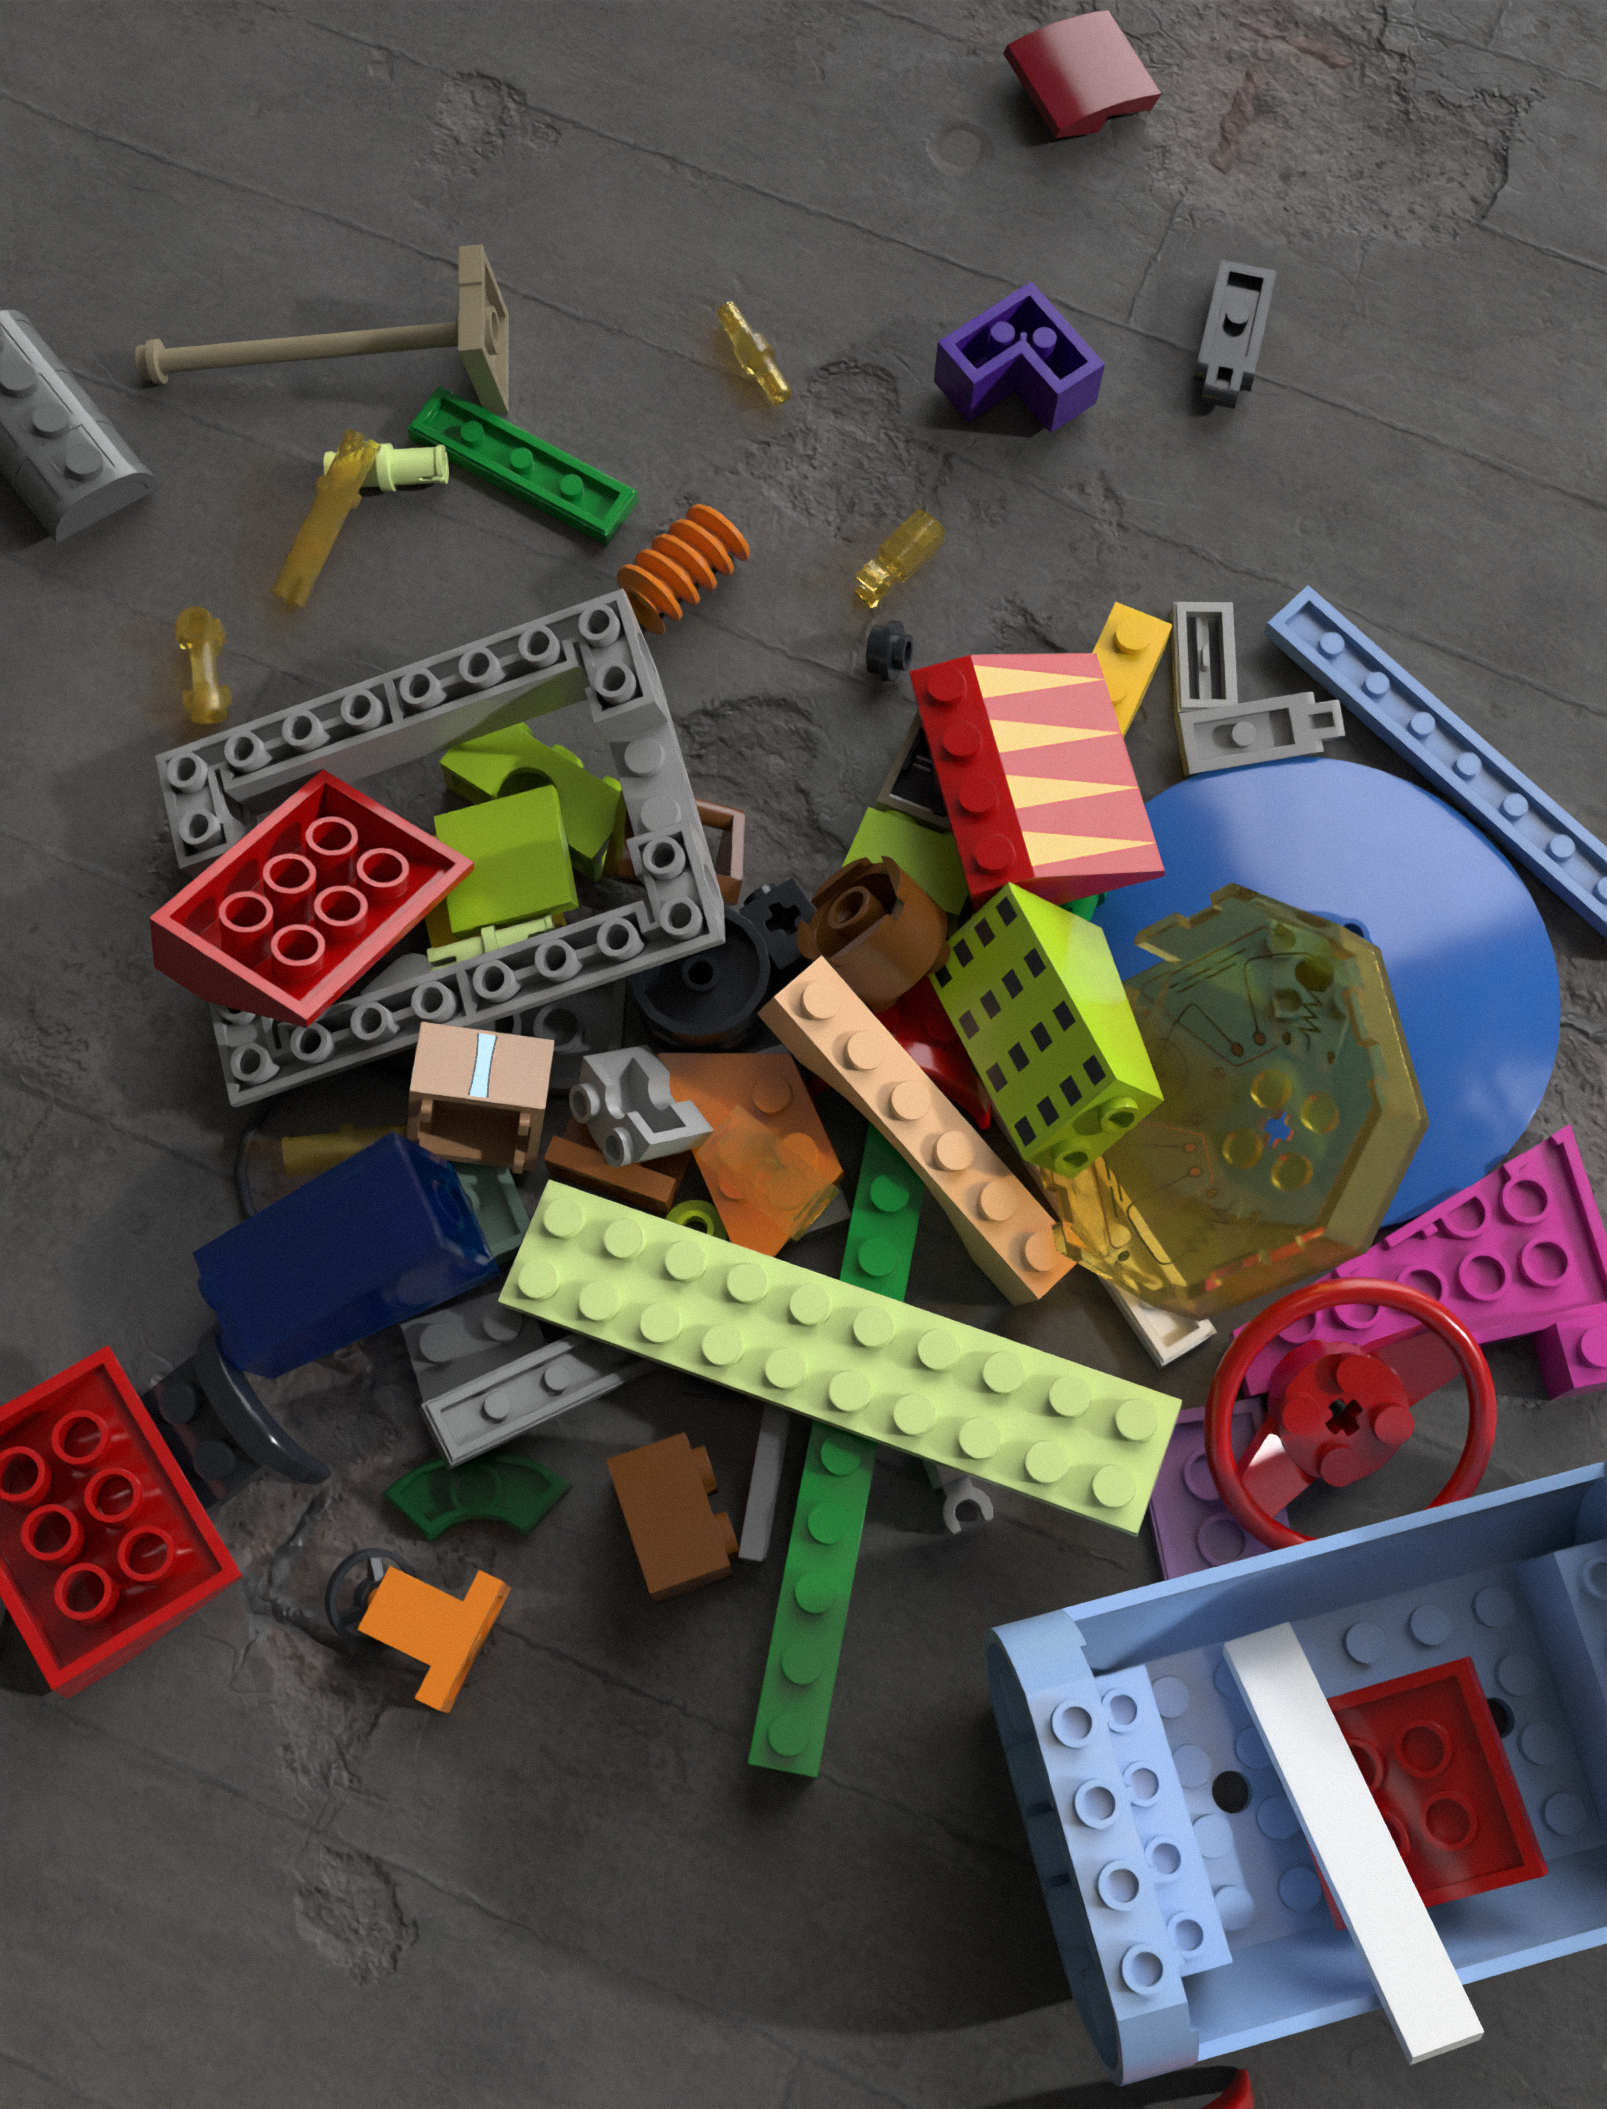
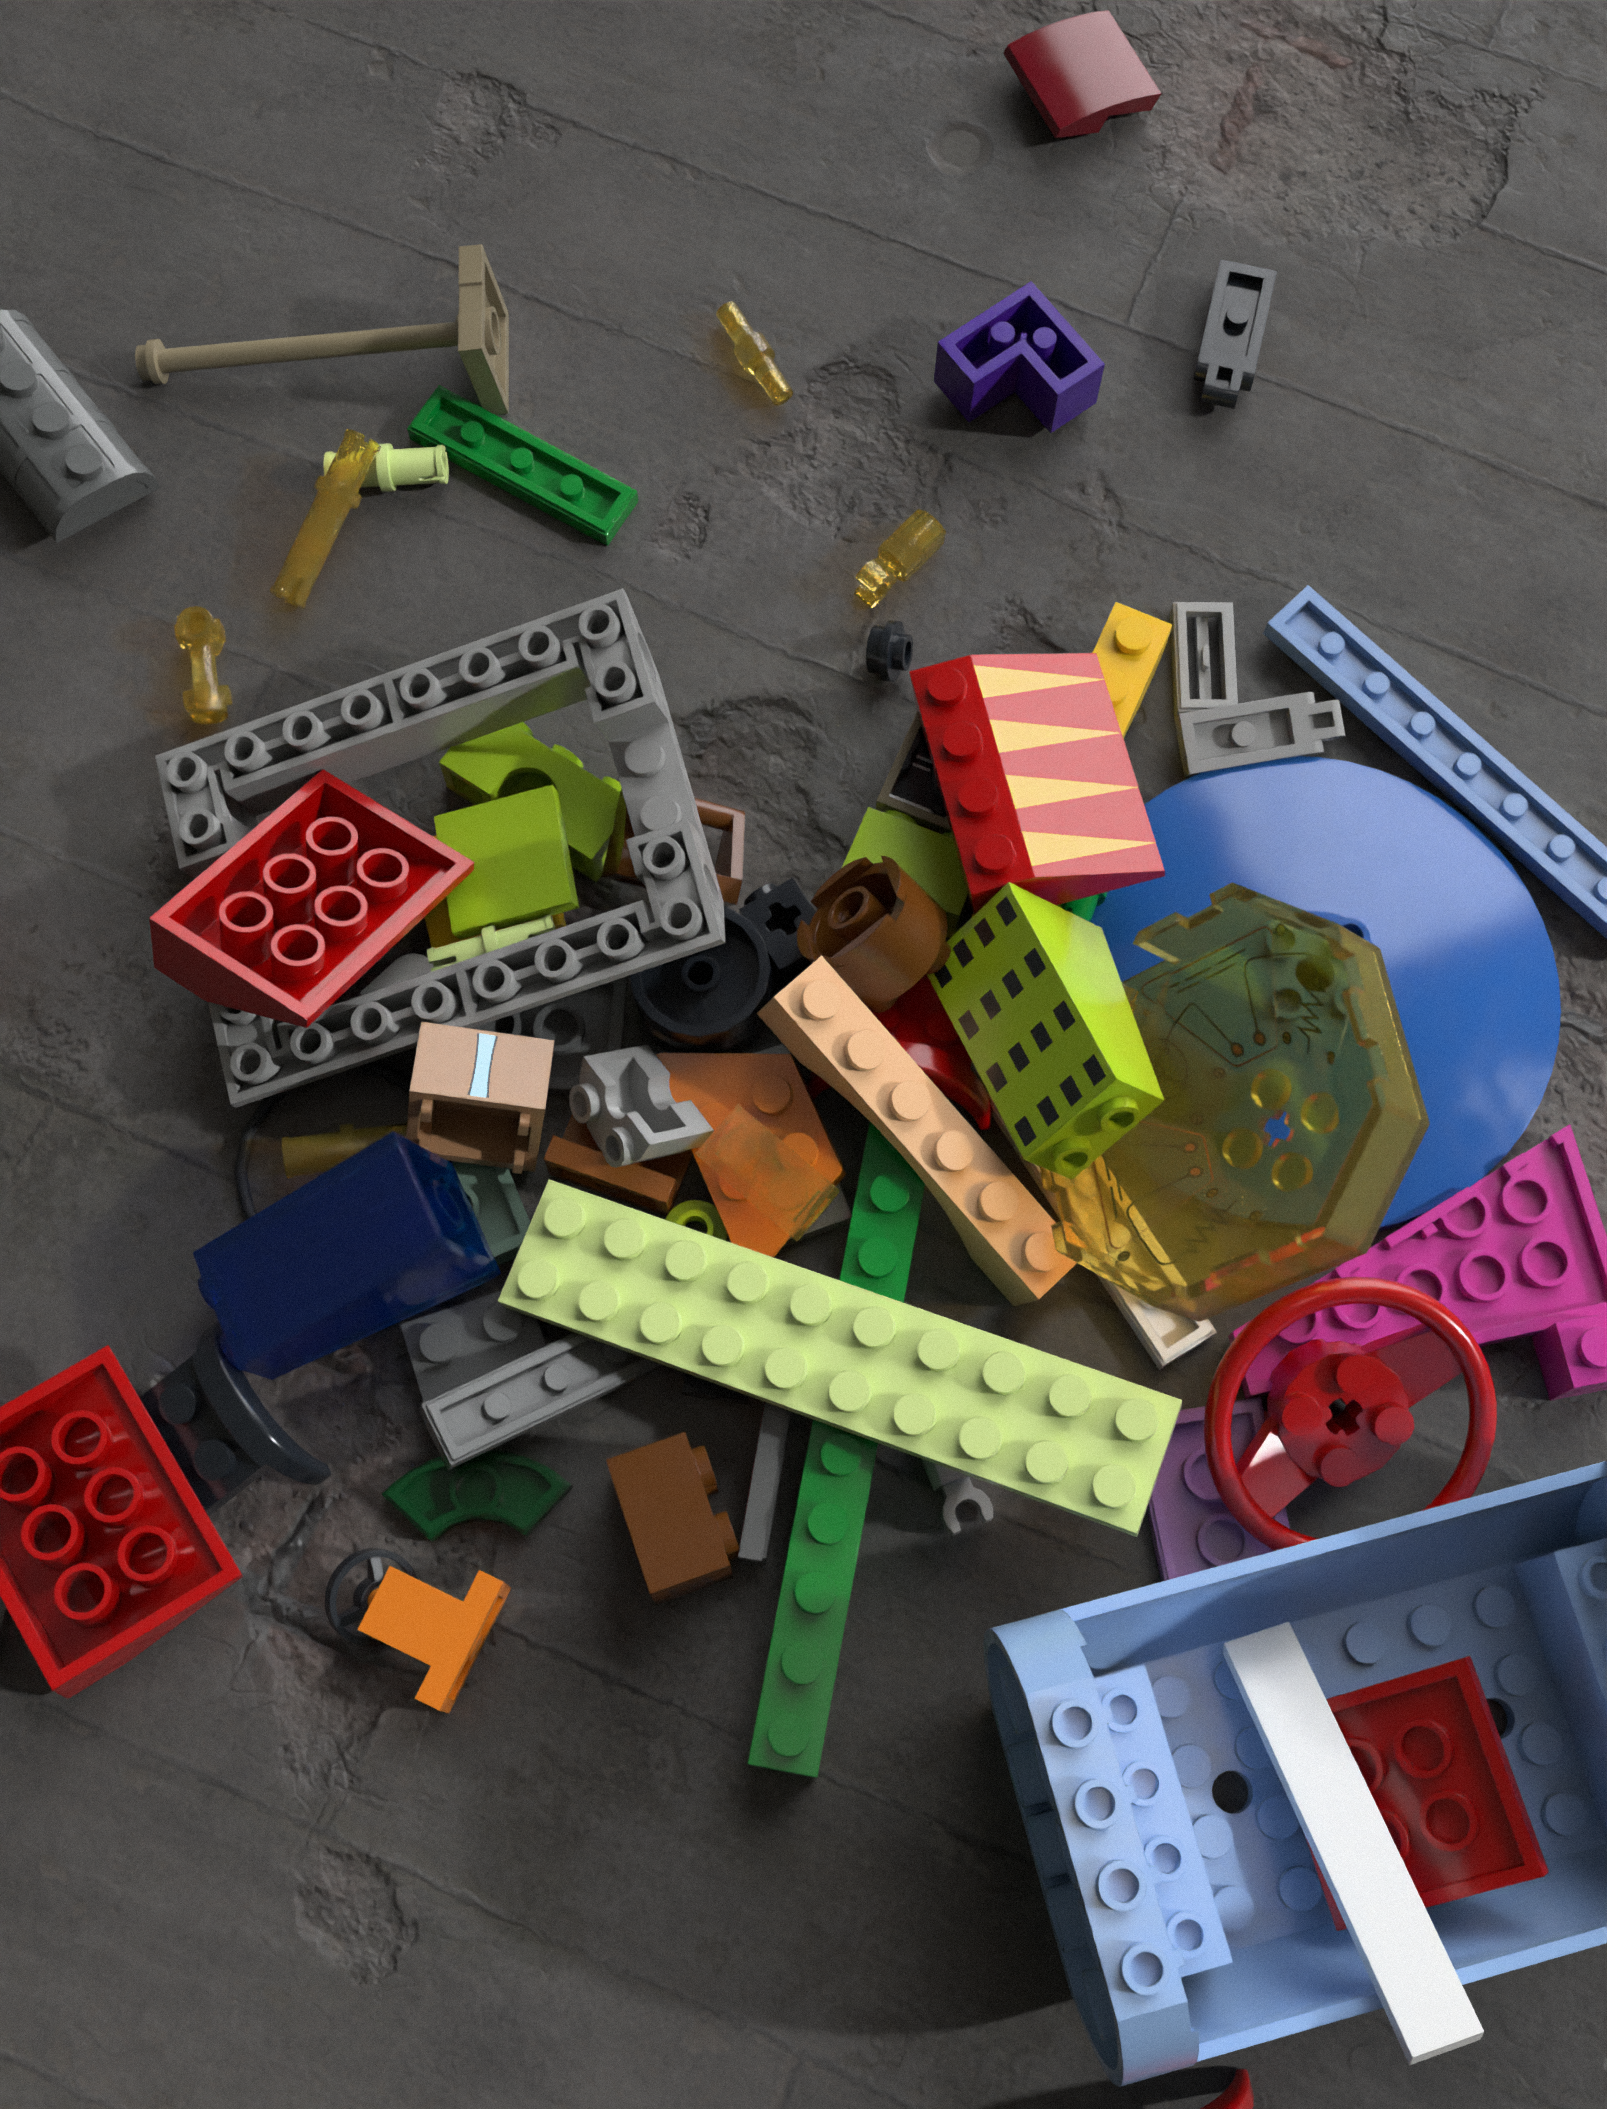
(678, 563): orange piece -> none

